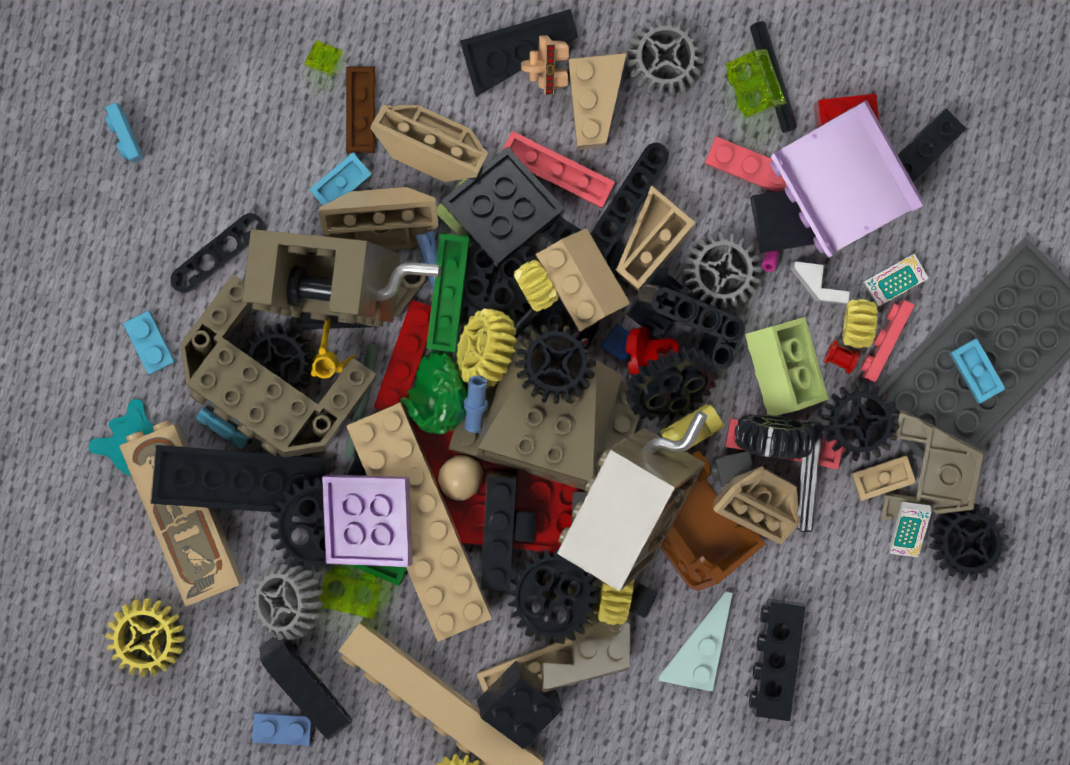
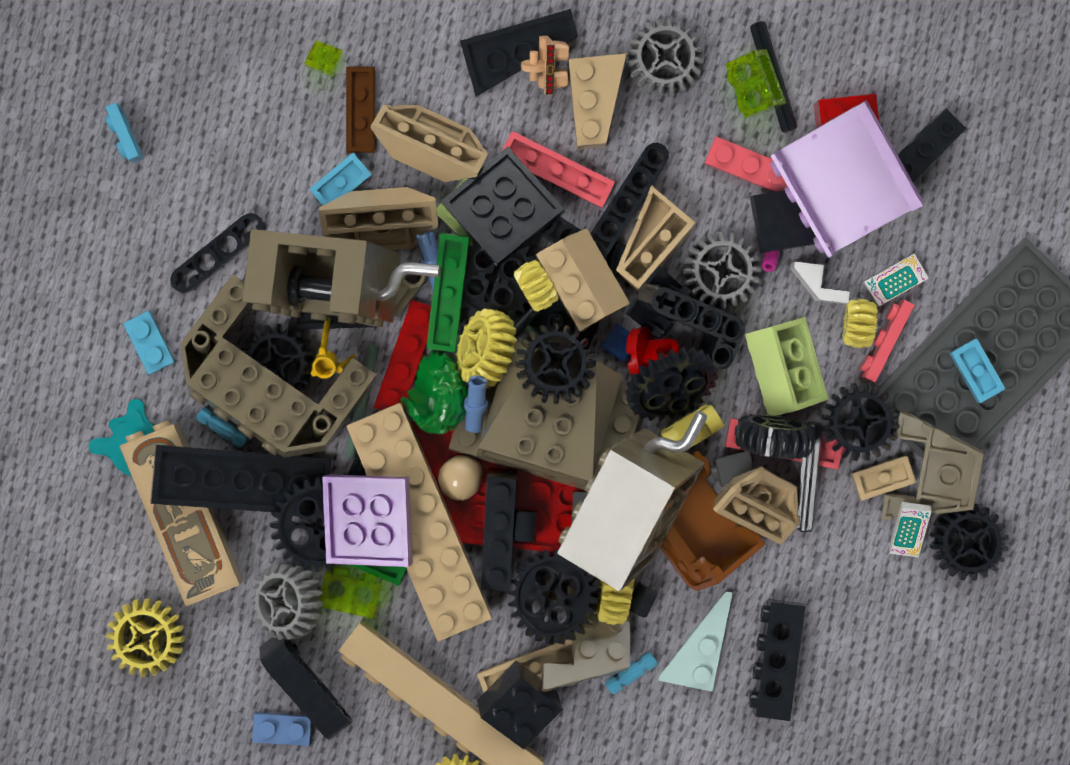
(635, 671): none -> medium azure axle
(841, 357): red bush -> none

